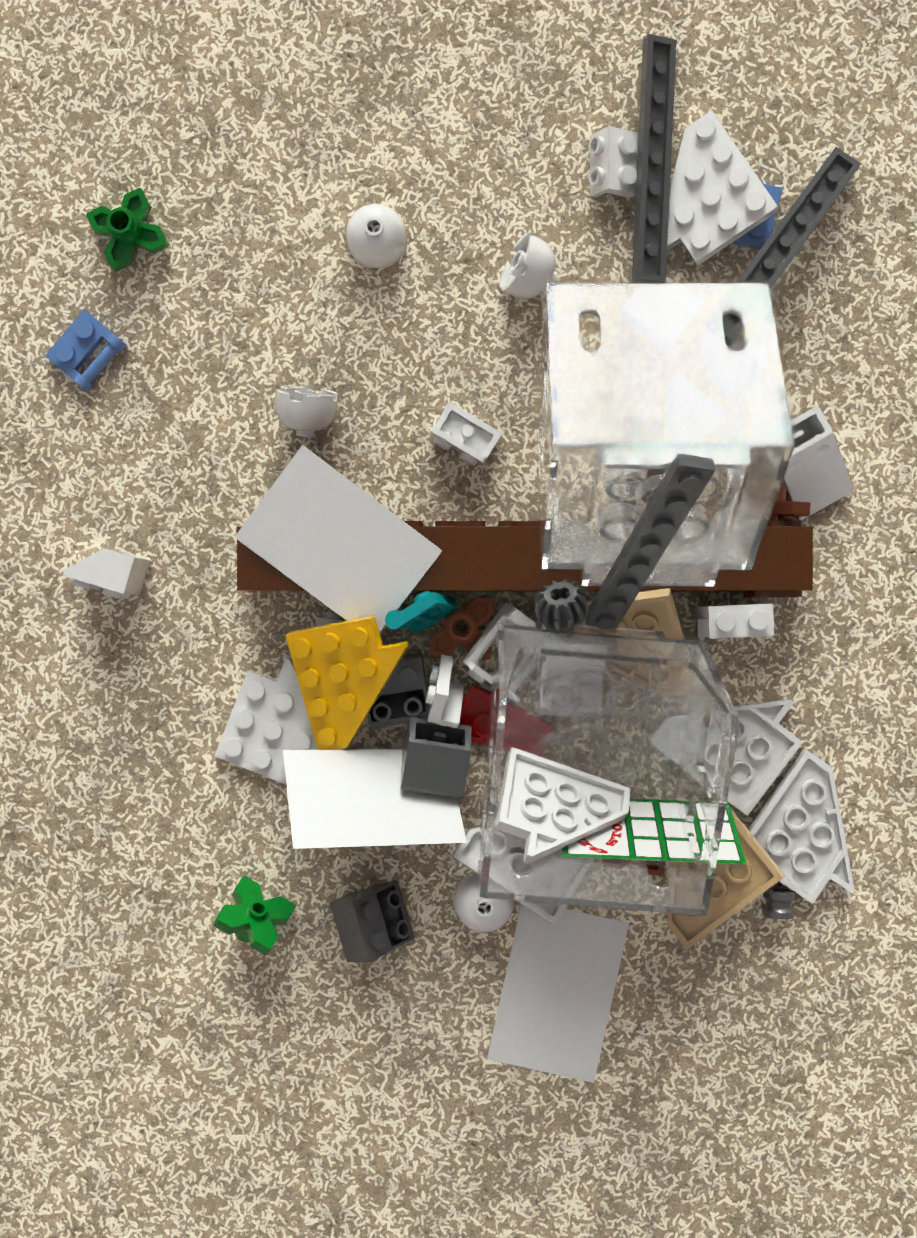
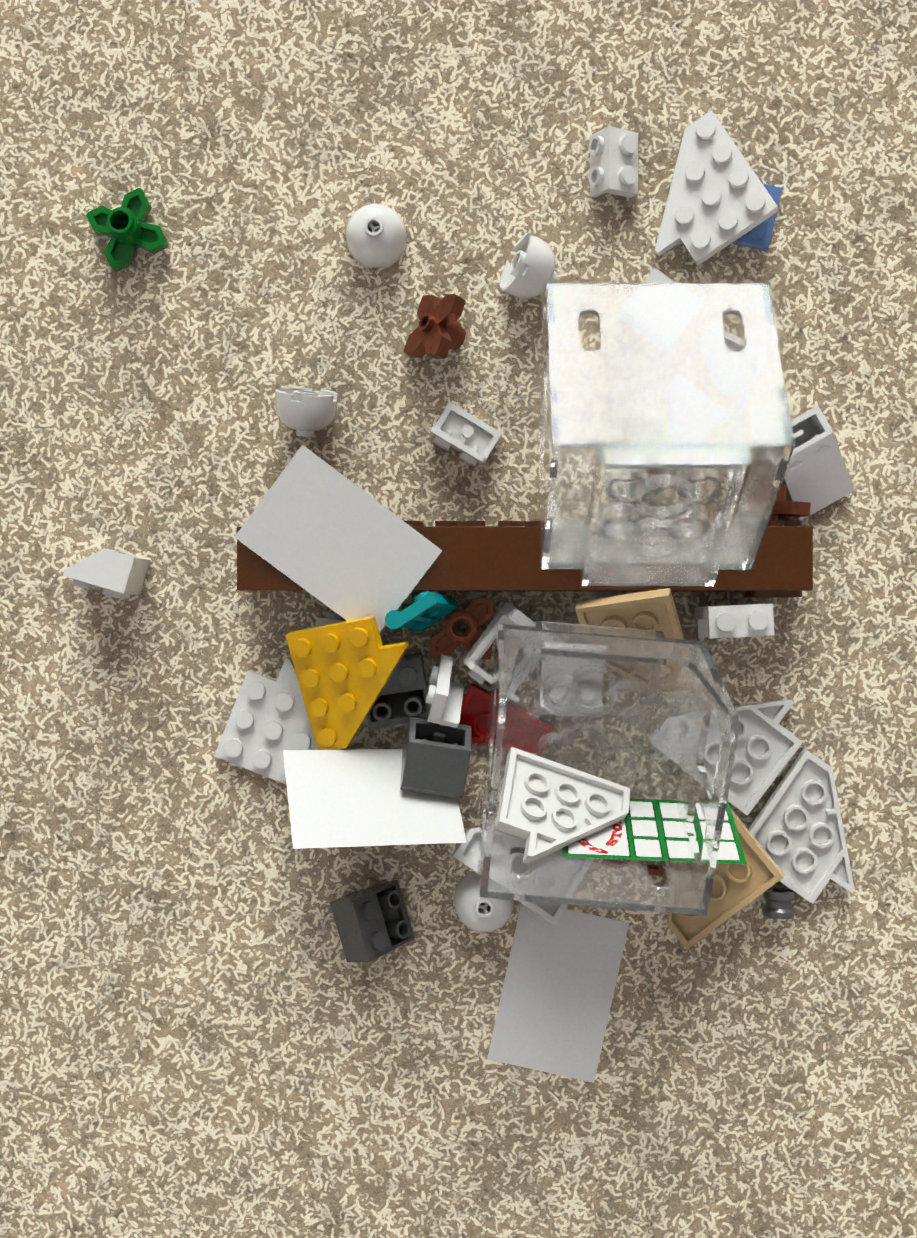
(79, 343): medium blue plate -> none
(252, 917): green plant -> none
(437, 327): none -> copper plant
(562, 605): dark grey gear -> none
(650, 538): dark grey plate -> none
(654, 160): dark grey plate -> none
(795, 228): dark grey plate -> none

